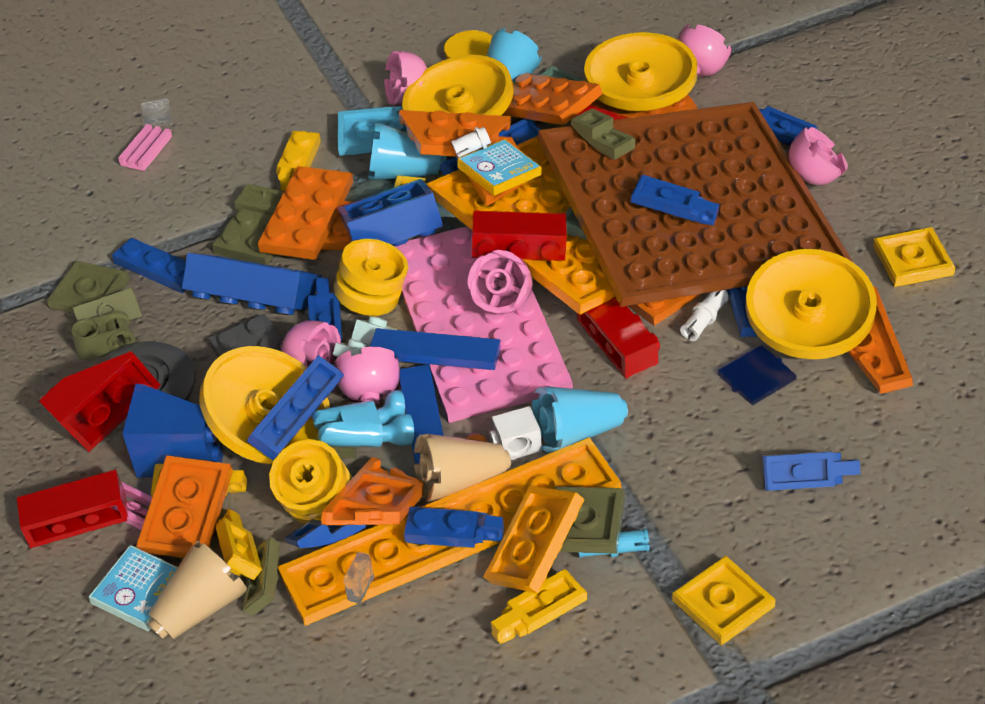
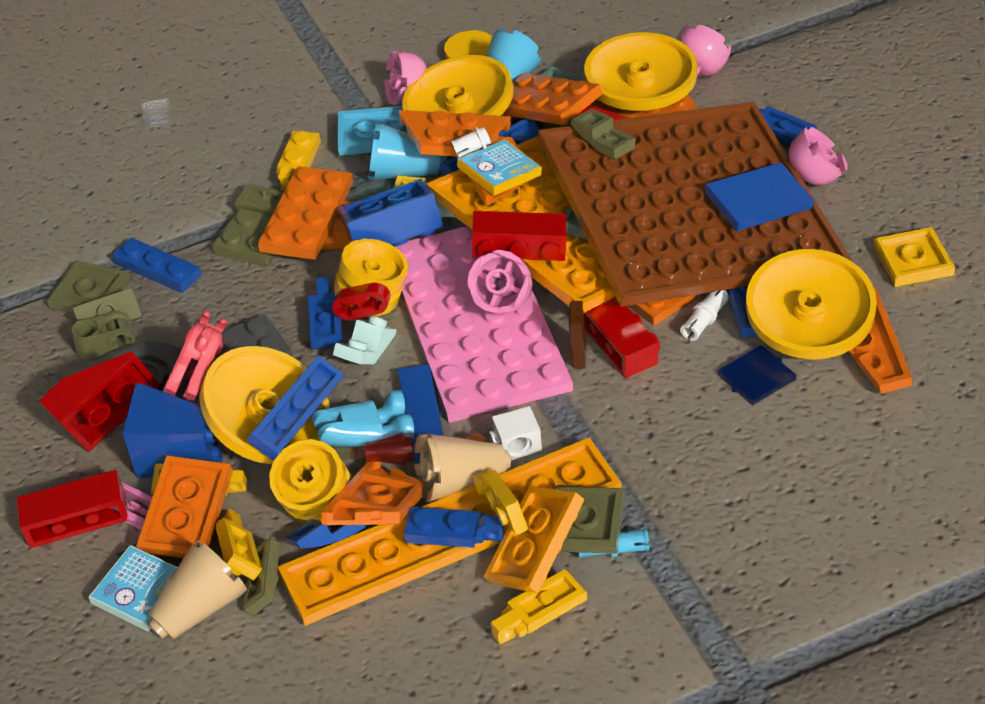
(141, 146): bright pink tile -> none
(200, 347): none -> coral animal
(249, 282): blue slope -> none
(309, 340): bright pink cylinder -> none
(358, 577): clear tile -> none
(360, 299): none -> red beam
(368, 374): bright pink cylinder -> none
(391, 449): none -> clear red cone
(439, 348): blue tile -> none
(500, 499): none -> yellow hinge
(575, 414): medium azure cone -> none
(577, 334): none -> reddish brown tile
(674, 200): blue hinge -> none
(723, 600): yellow tile -> none
(759, 196): none -> blue tile
(806, 470): hinge -> none

